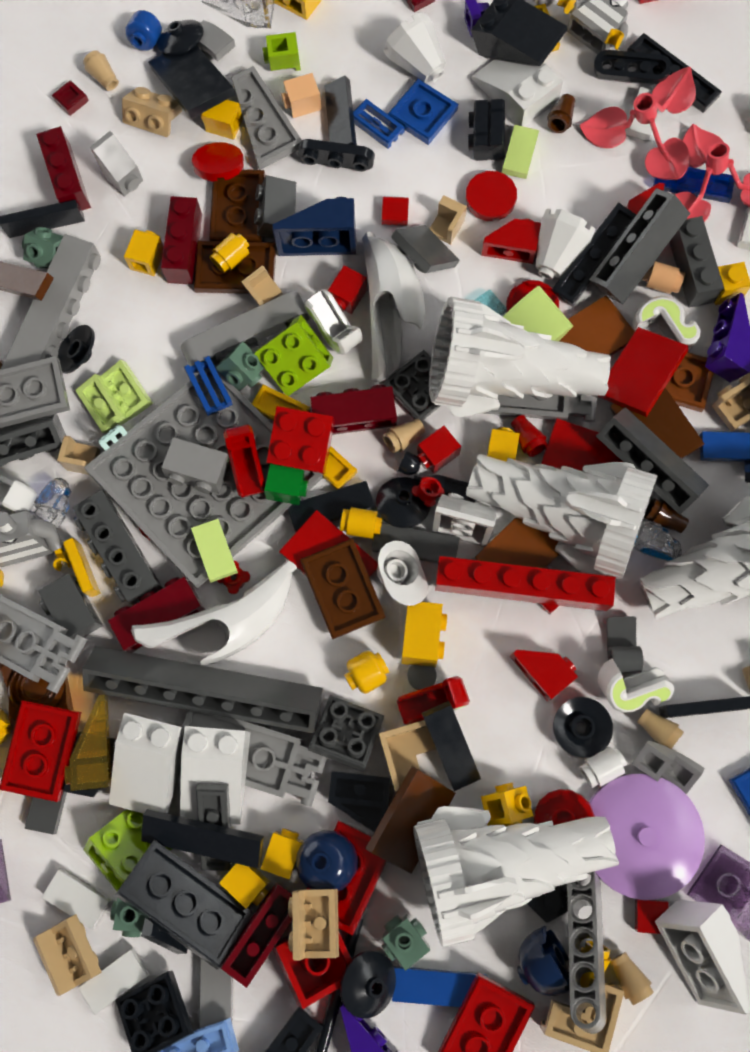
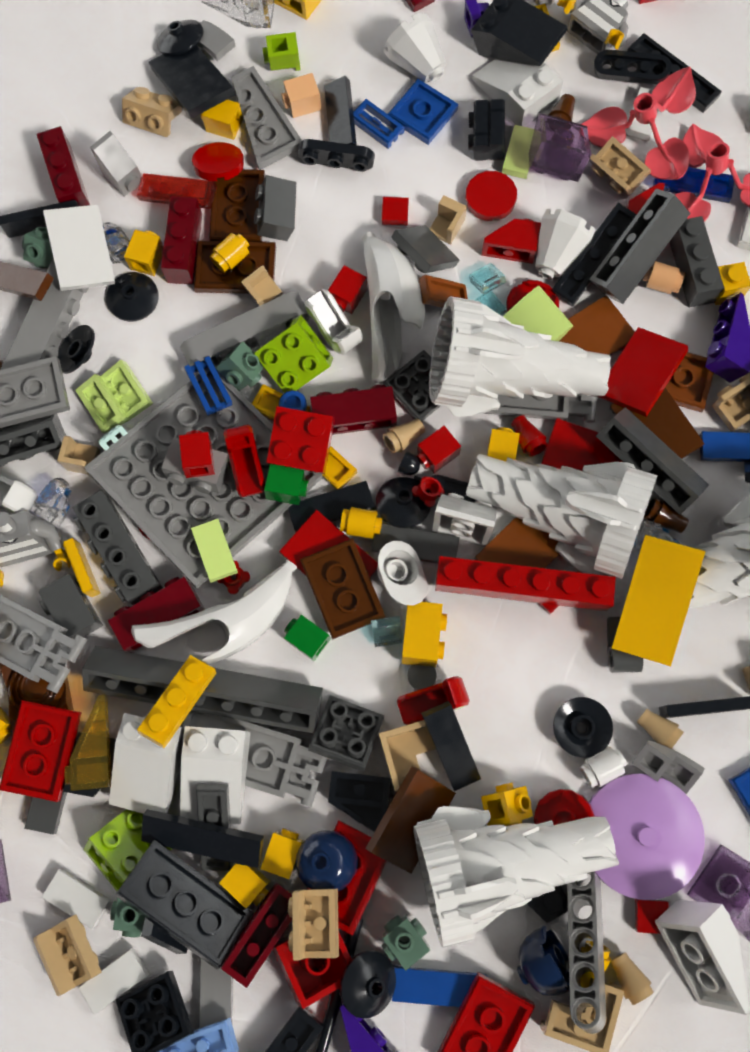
(70, 98): dark red tile -> none
(79, 247): none -> white tile
(100, 69): tan cone -> none
(116, 242): none -> clear rock
(133, 306): none -> black dish
(143, 30): blue head -> none
(161, 188): none -> clear red tile
(176, 701): none -> yellow plate
(196, 454): none -> red brick
(293, 400): none -> blue tile
(306, 637): none -> green brick
(318, 230): dark blue slope -> none
(366, 671): yellow head -> none
(387, 631): none -> clear light blue tile
(437, 290): none -> dark orange tile
(487, 278): none -> clear light blue tile
(545, 671): red slope -> none
(559, 148): none -> clear purple slope
(619, 166): none -> tan bracket
(636, 690): white animal -> none
(658, 599): none -> yellow tile
(670, 319): white animal -> none

